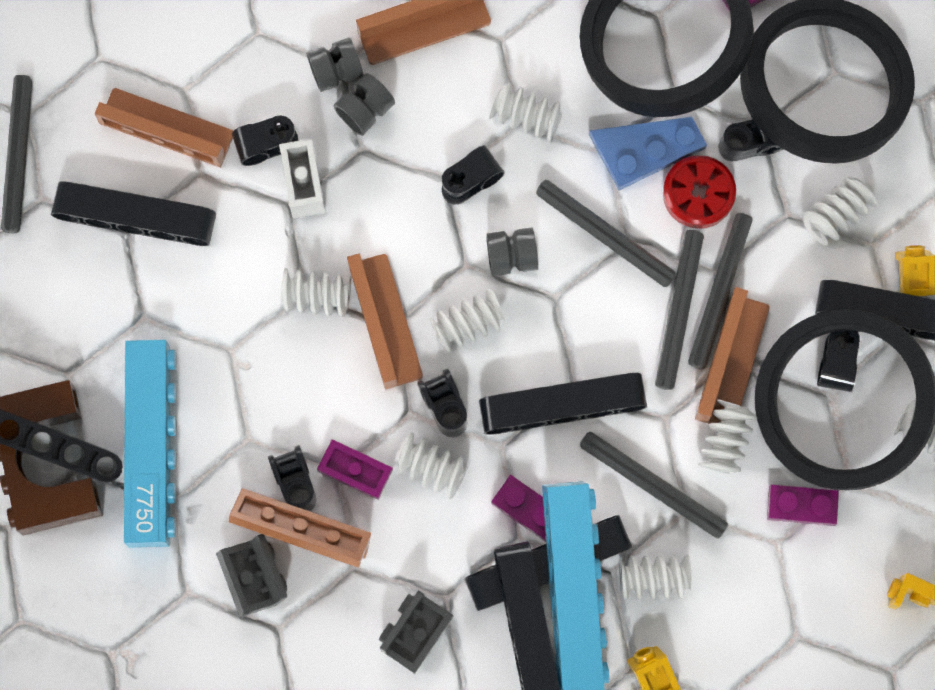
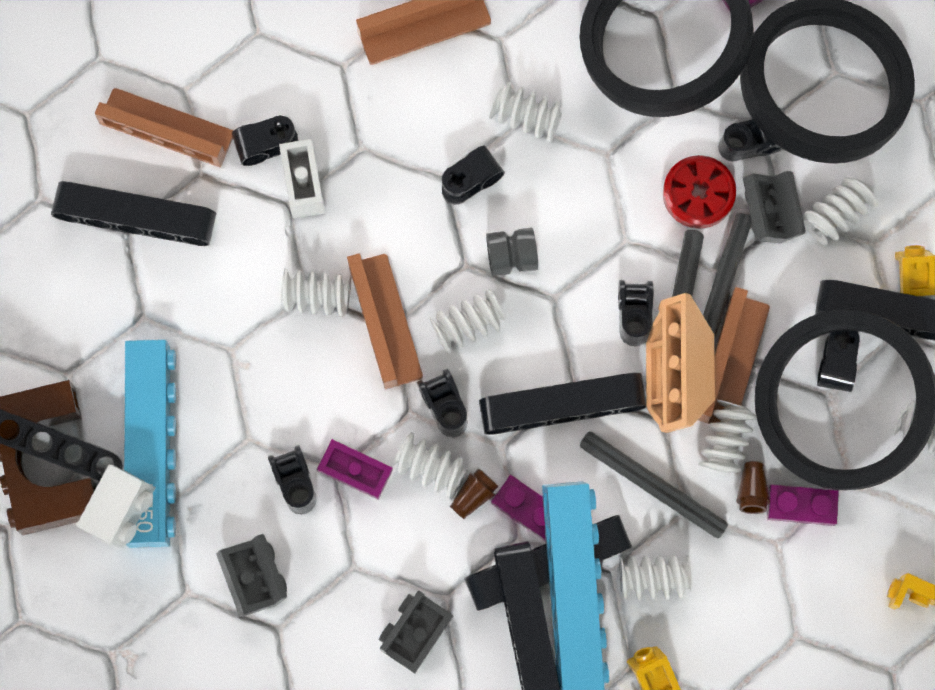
(16, 154): dark grey axle -> none
(116, 507): none -> white brick
(300, 527): nougat panel -> none
(335, 64): dark grey wheel -> none
(362, 105): dark grey wheel -> none
(474, 493): none -> reddish brown cone
(606, 233): dark grey axle -> none
(635, 305): none -> black piece
(646, 148): medium blue wing -> none
(679, 364): none -> light nougat wedge
(753, 489): none -> reddish brown cone
(774, 207): none -> dark grey bracket

